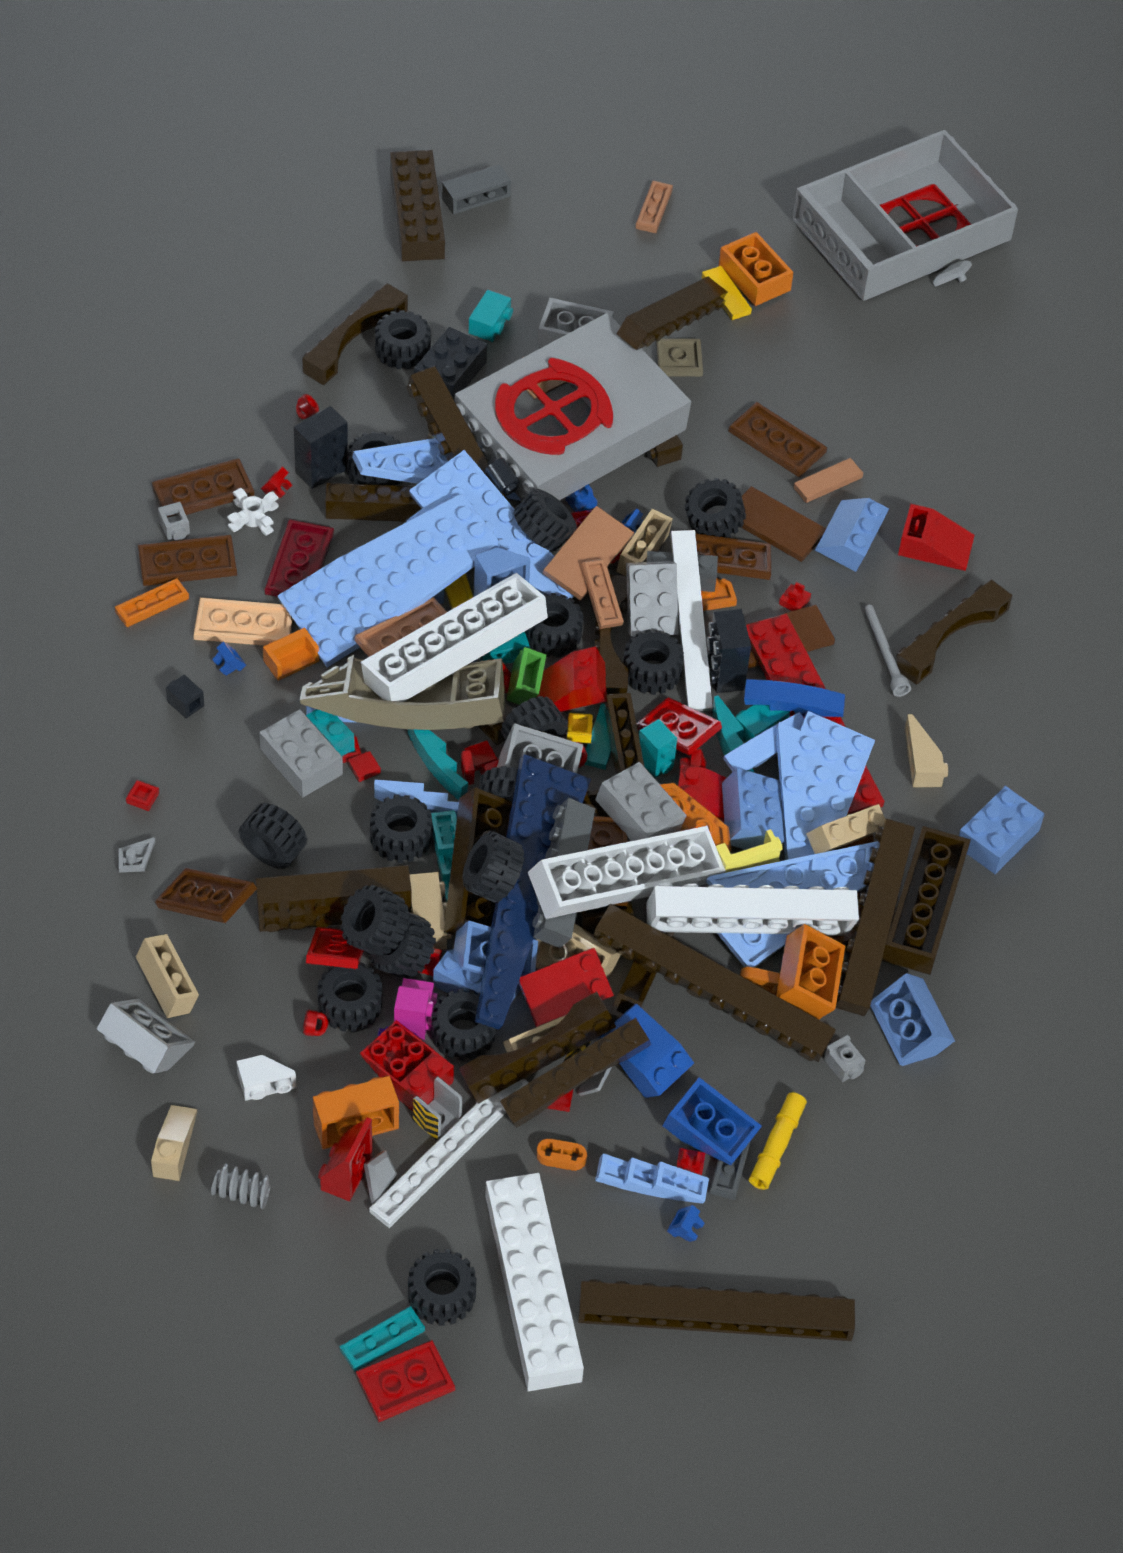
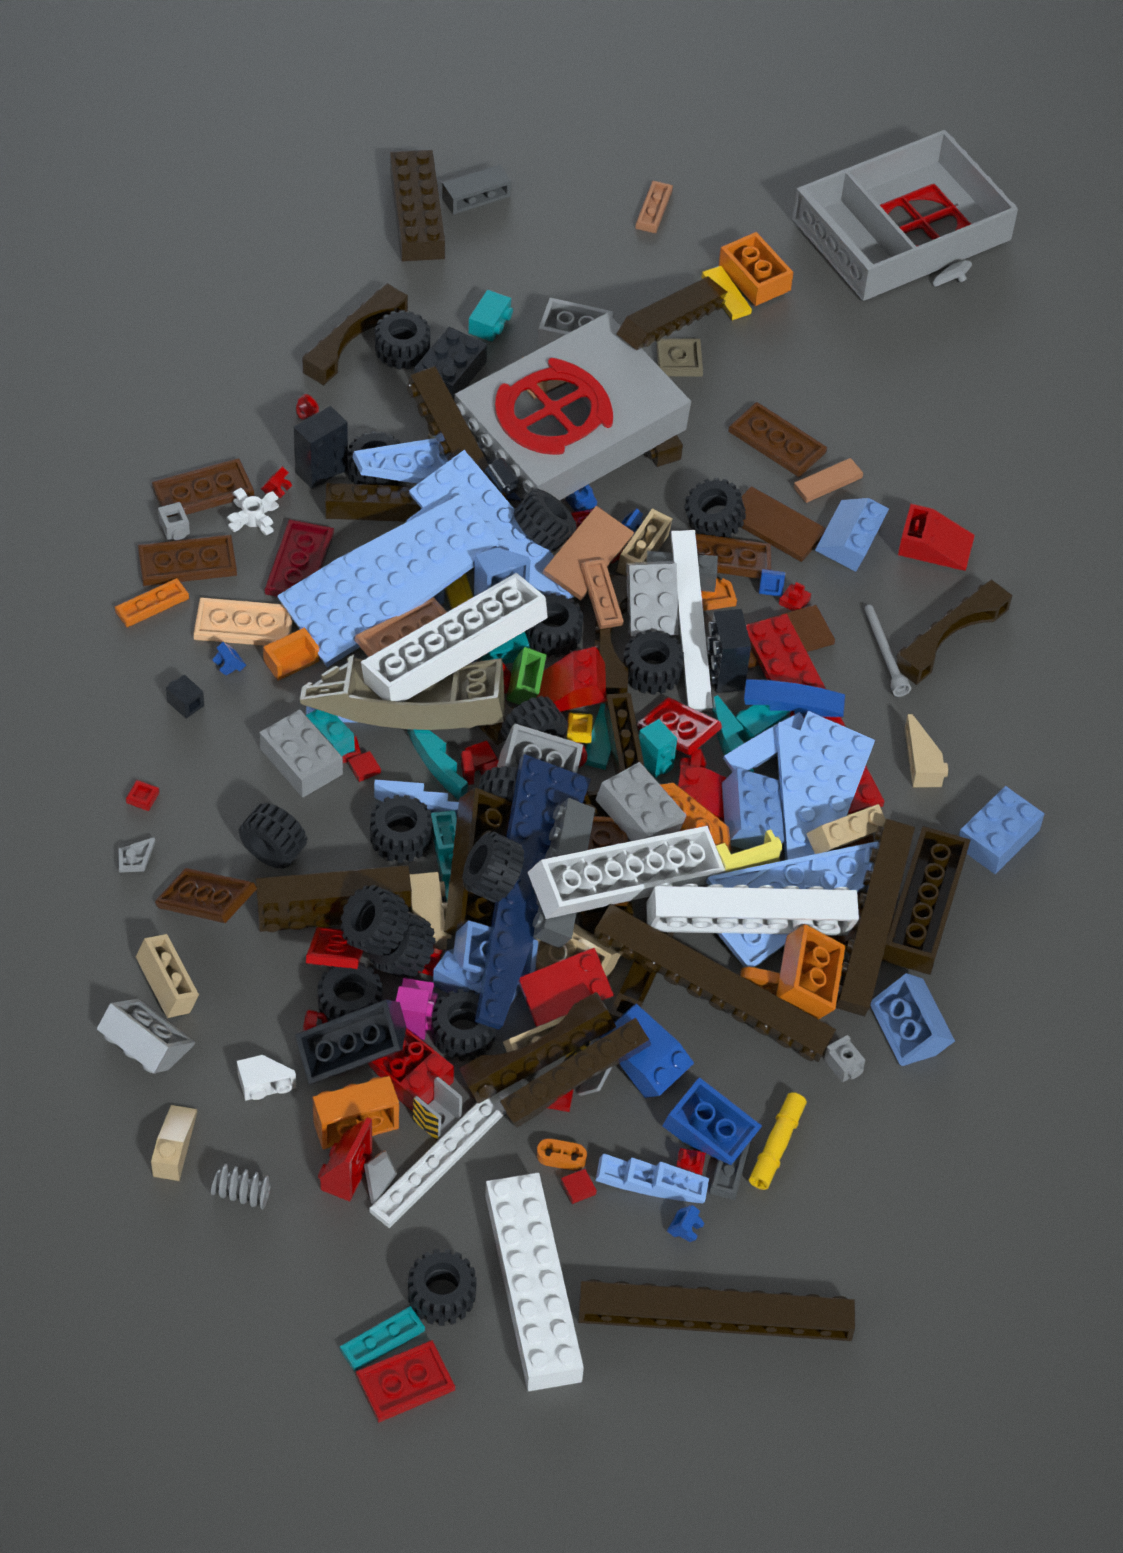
(352, 1040): none -> black slope
(578, 1186): none -> red tile
(772, 582): none -> blue tile

